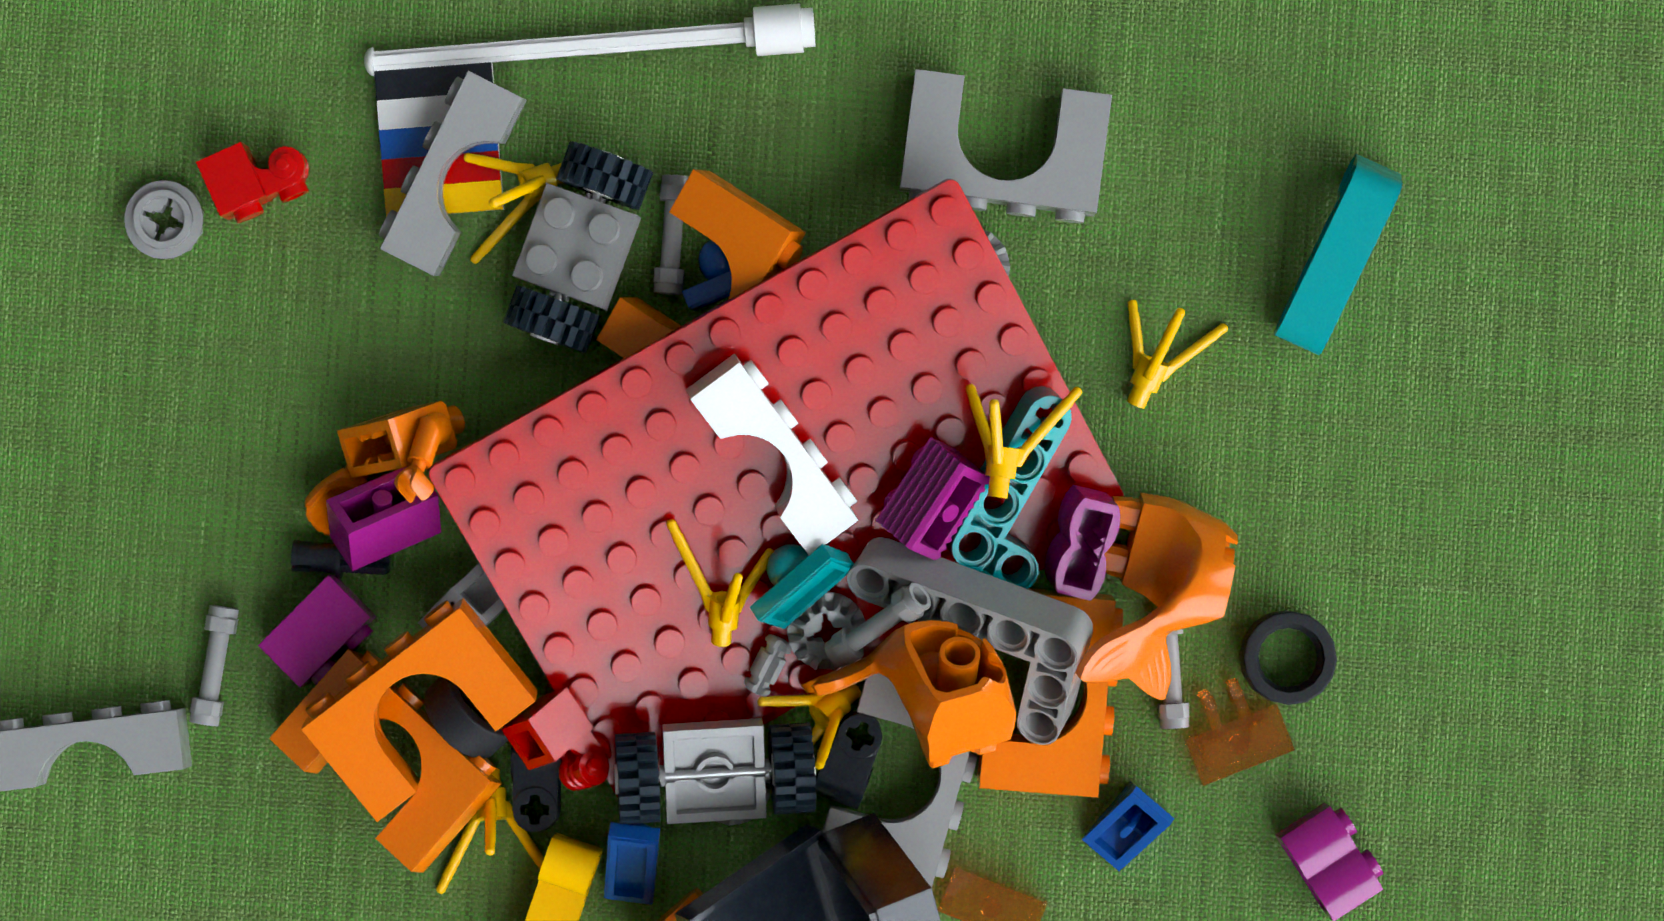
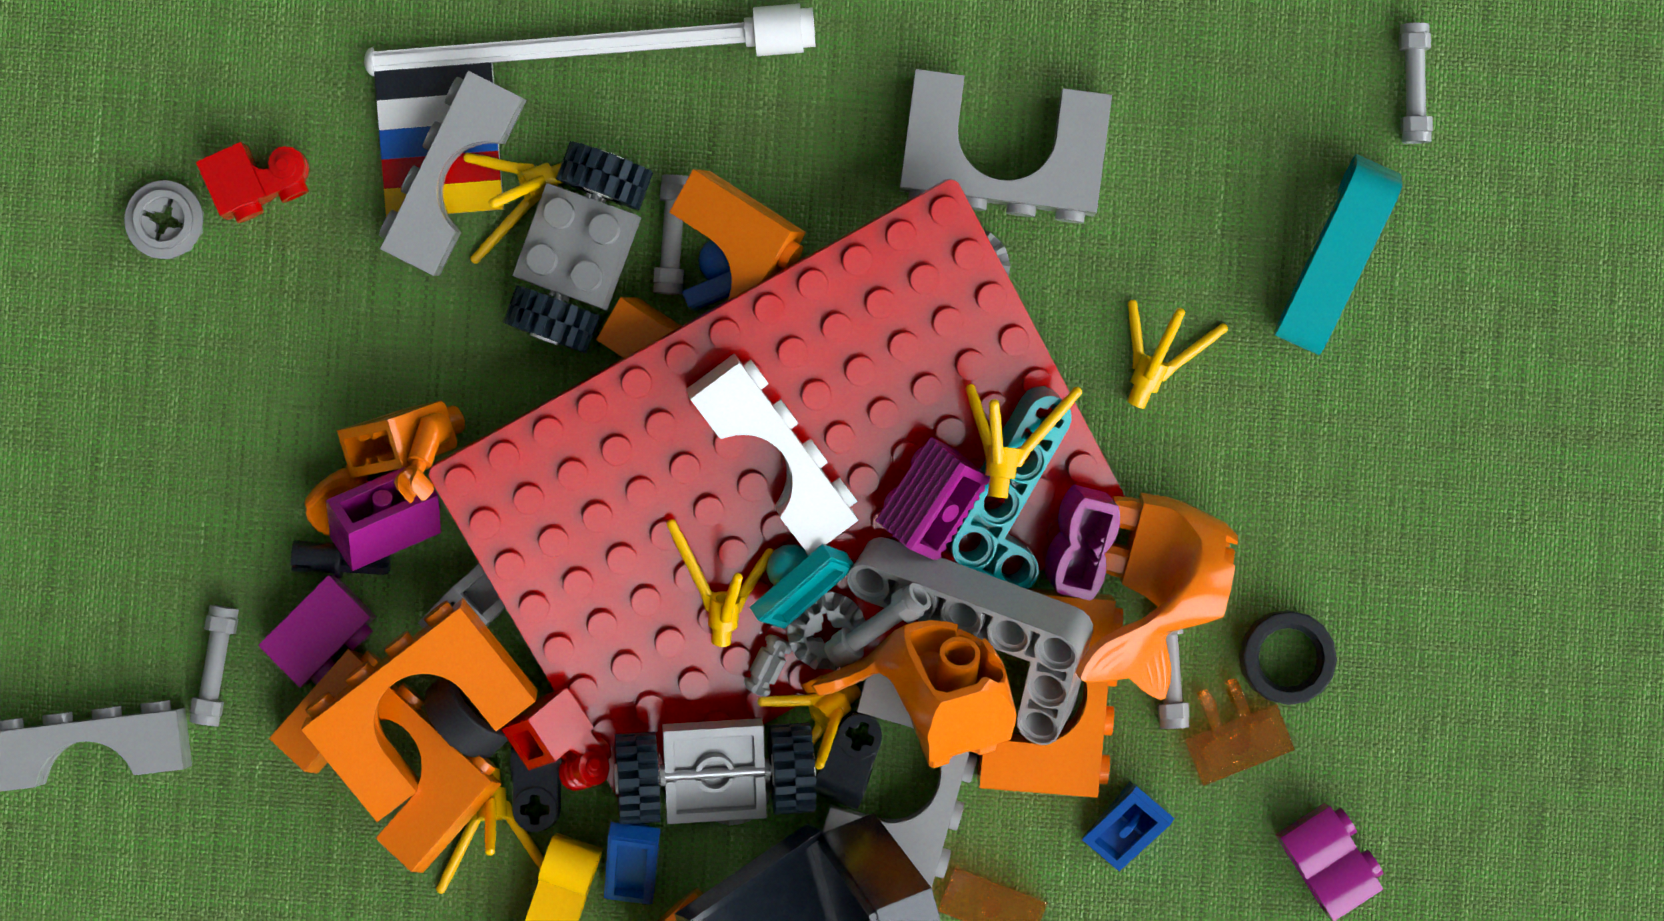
(1416, 126): none -> light grey bar

